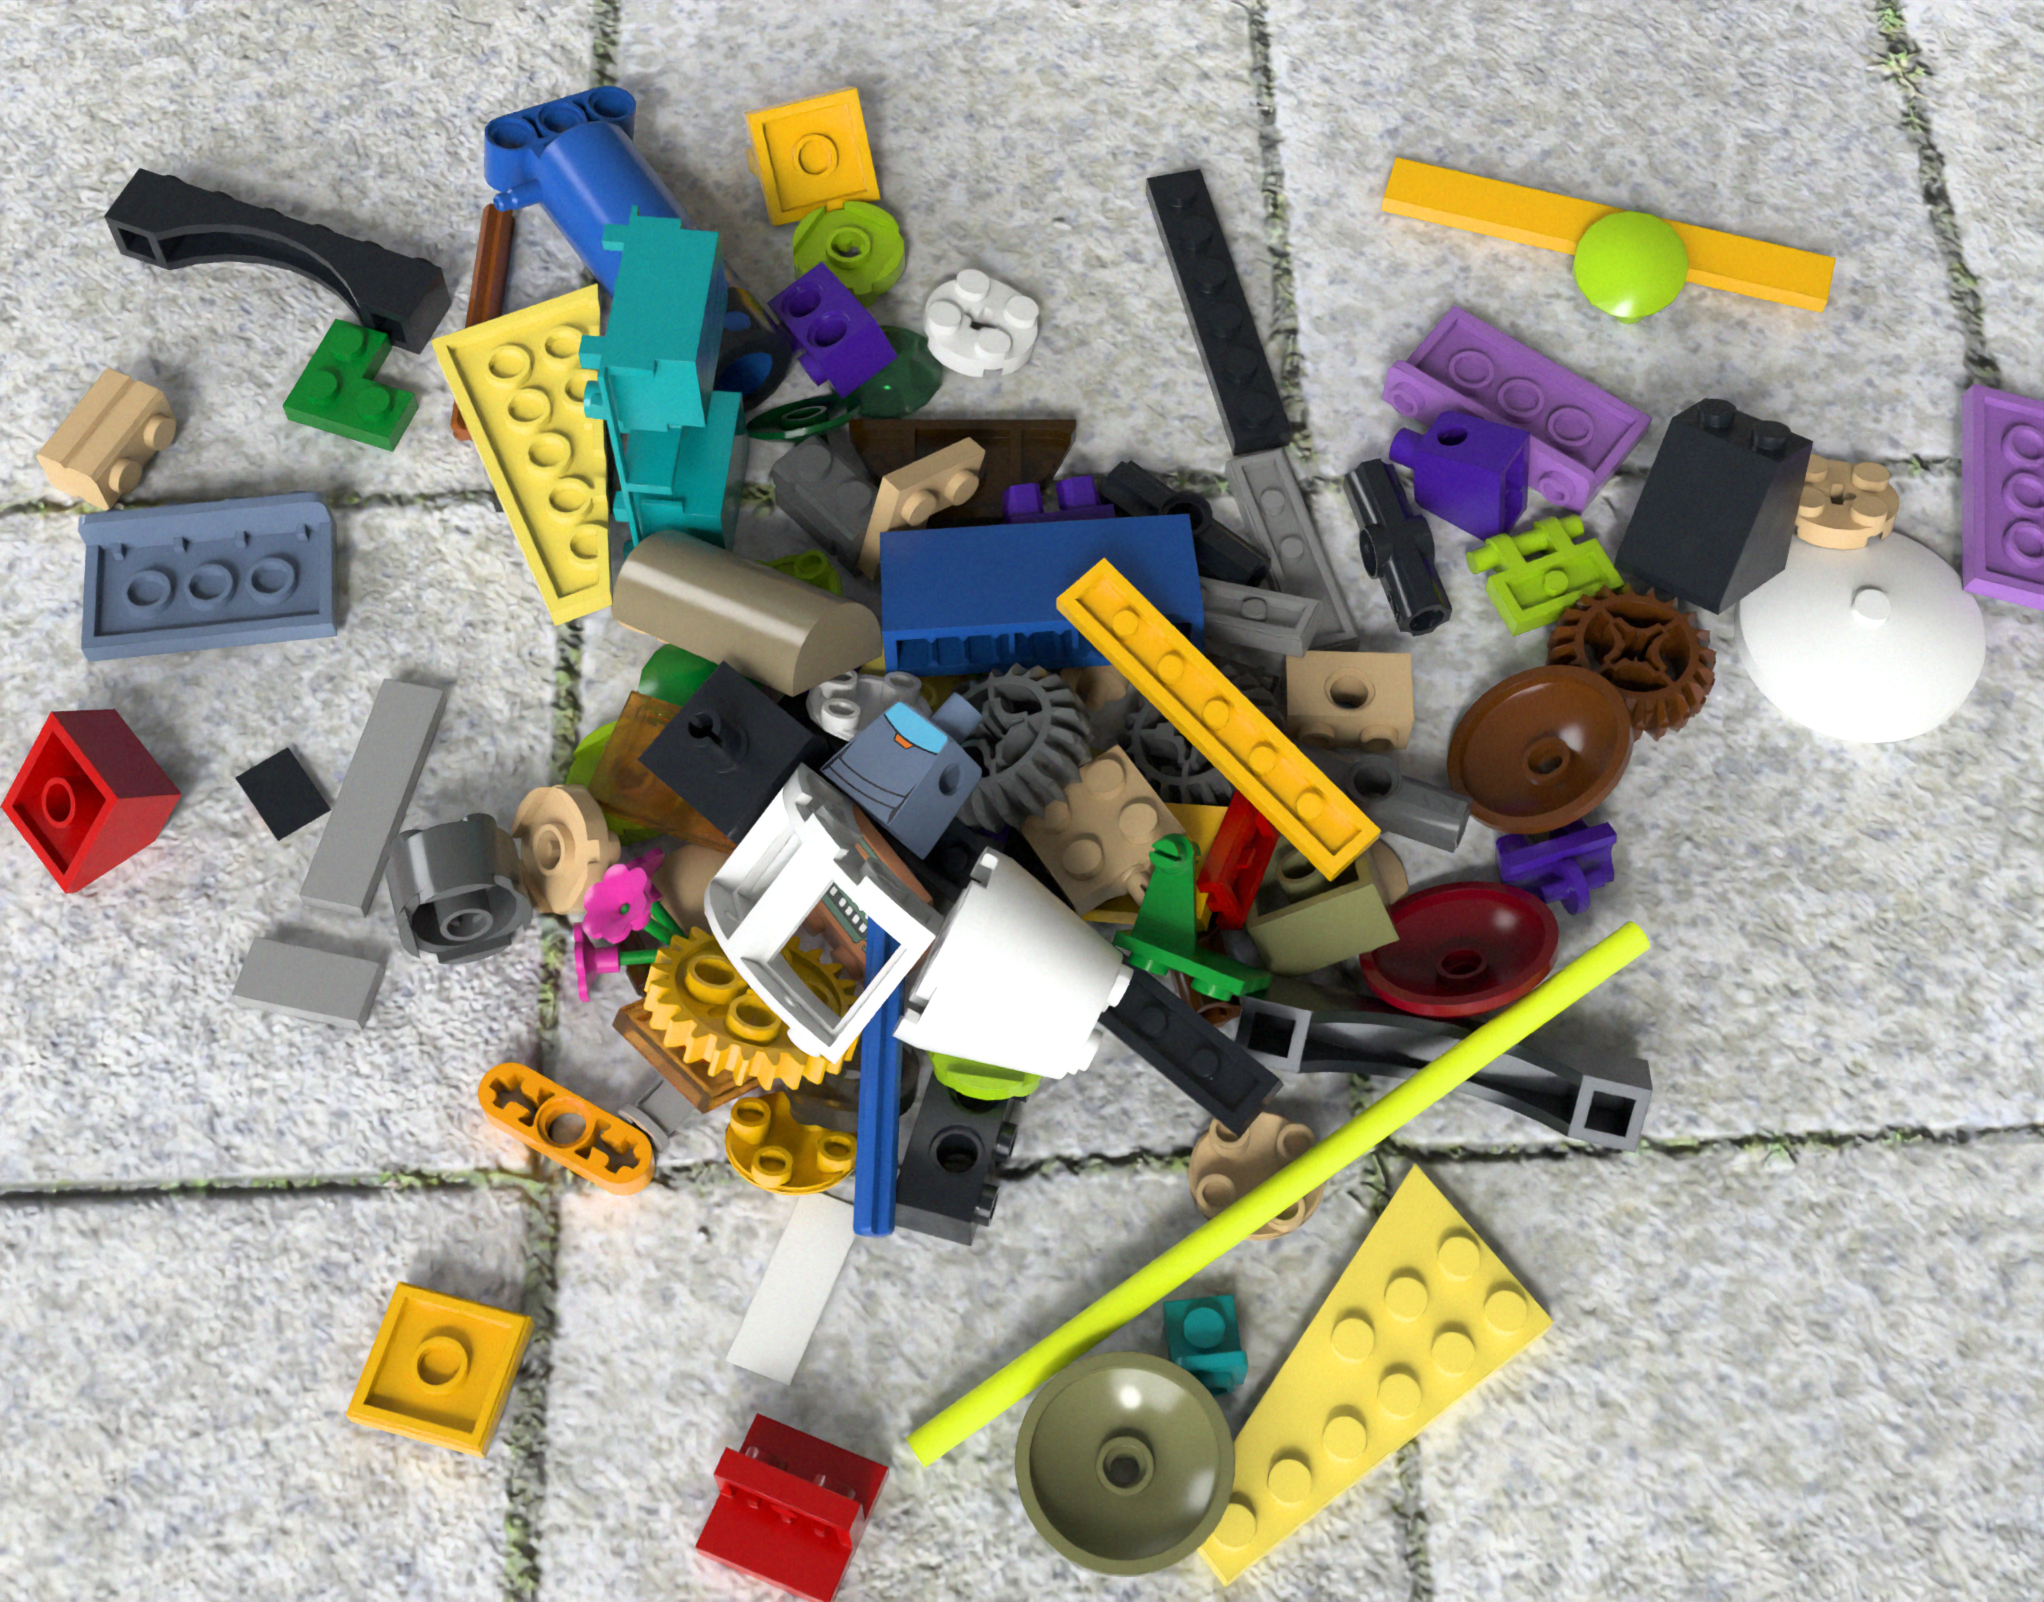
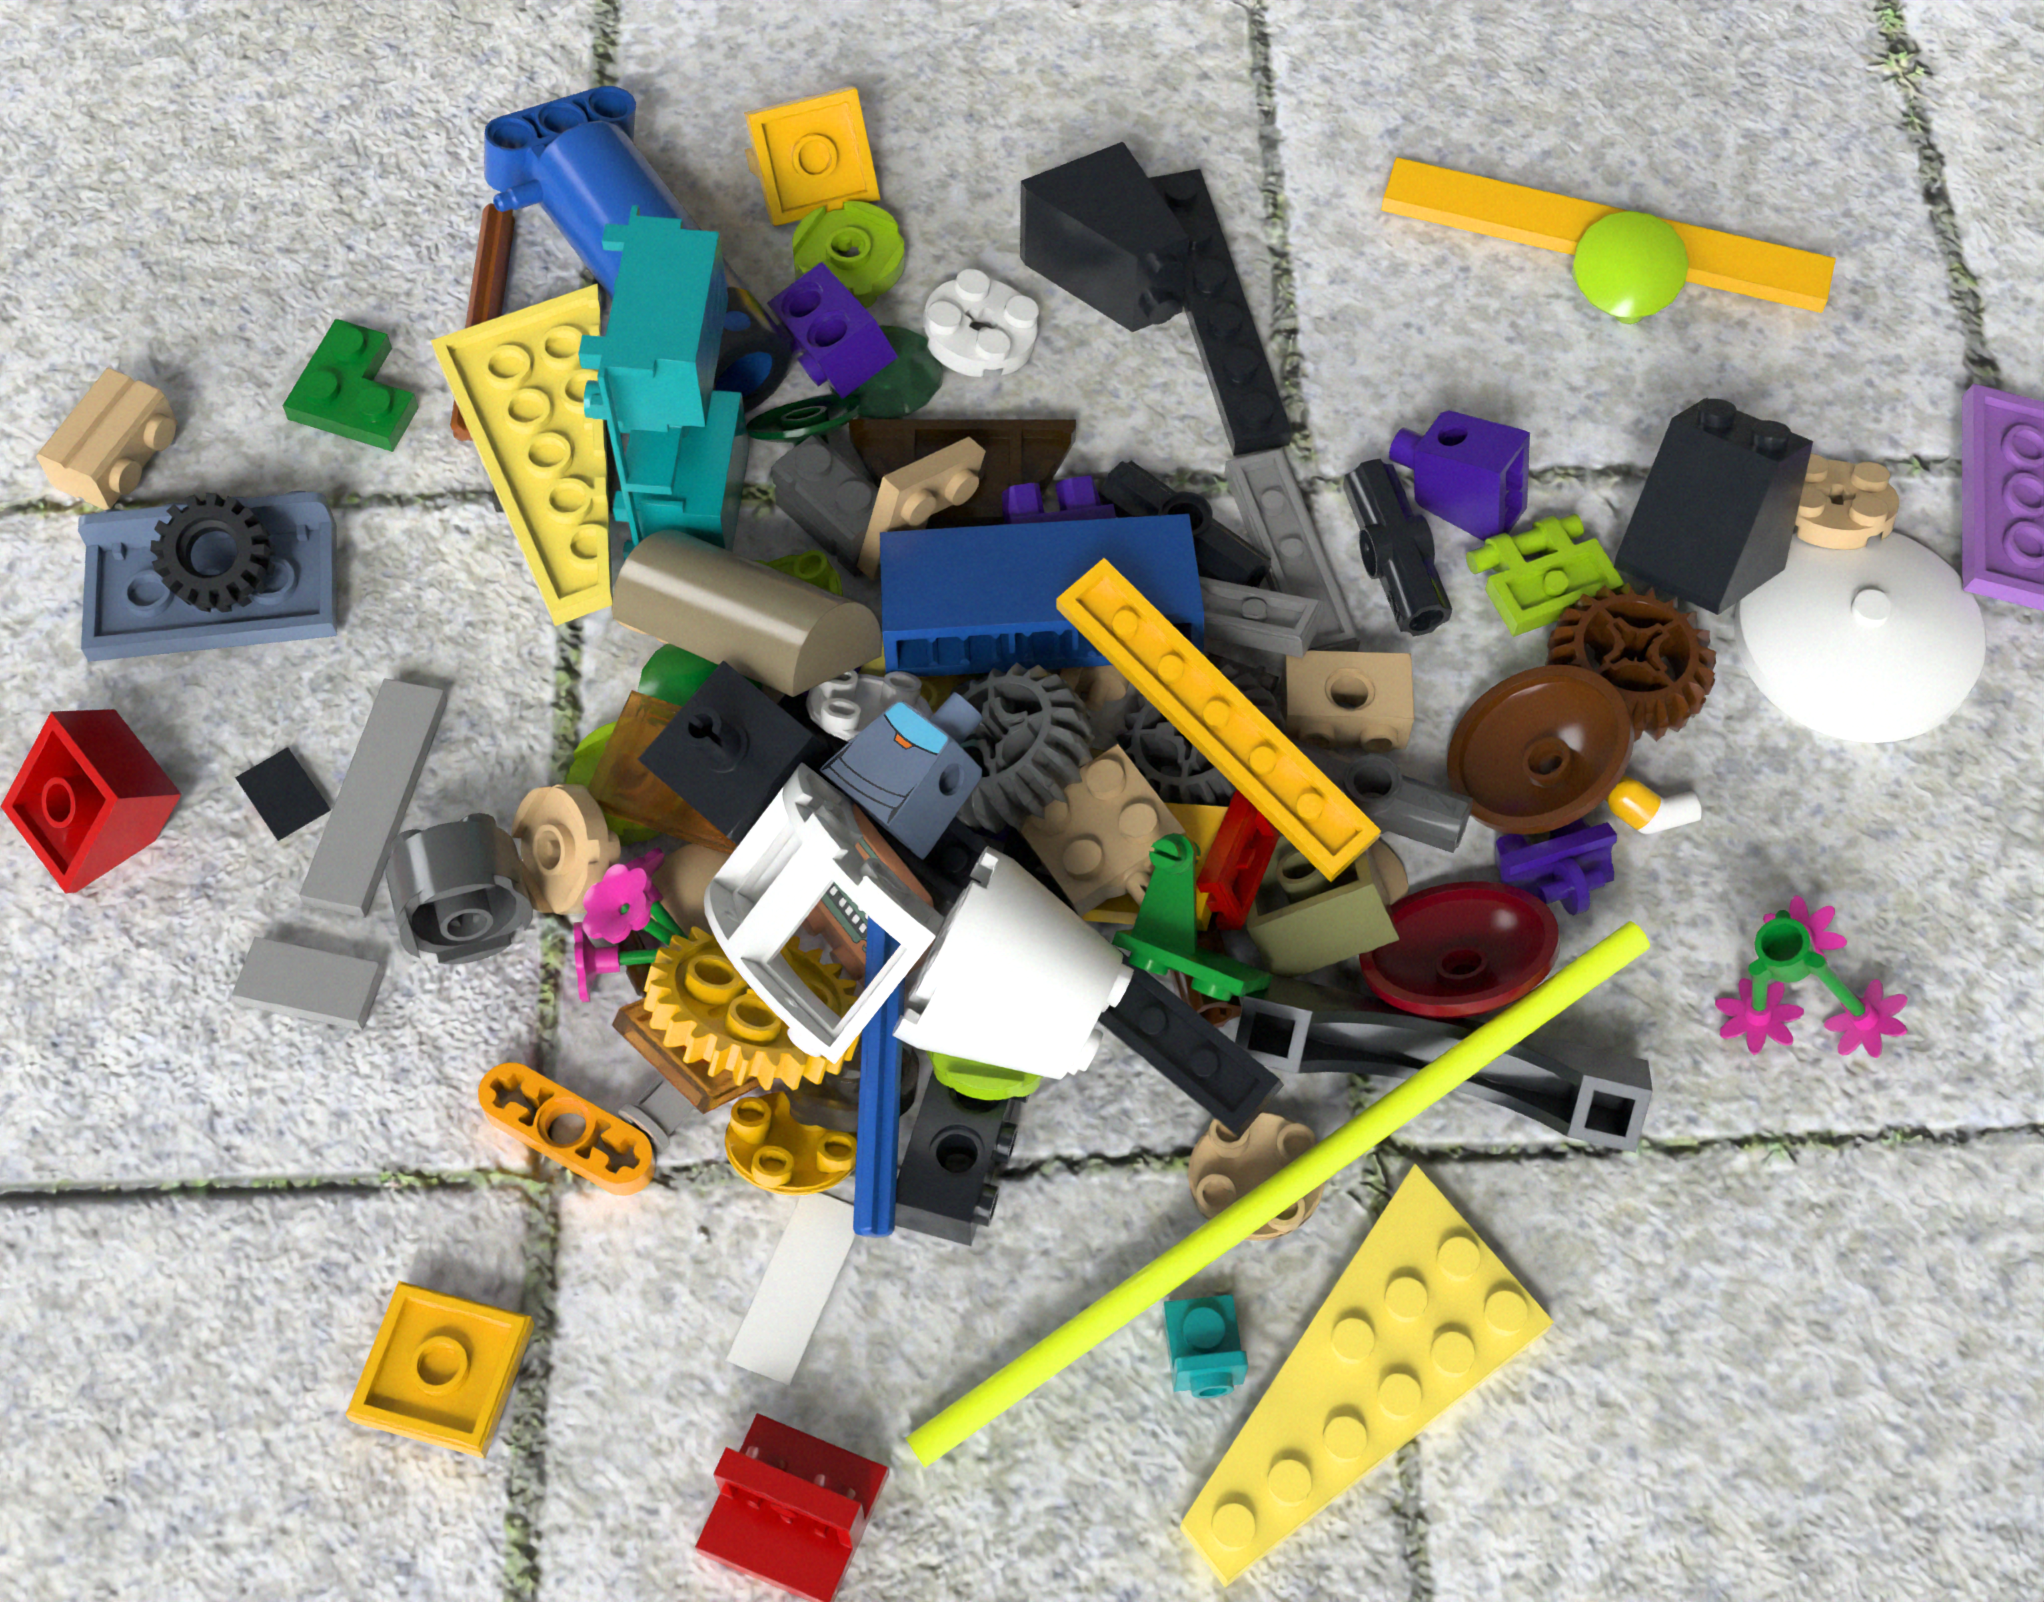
(185, 225): black arch -> none
(187, 527): none -> black tyre
(1106, 237): none -> black slope
(1112, 1411): olive dish -> none
(1478, 371): medium lavender bracket -> none
(1648, 811): none -> arm
(1788, 952): none -> dark pink plant

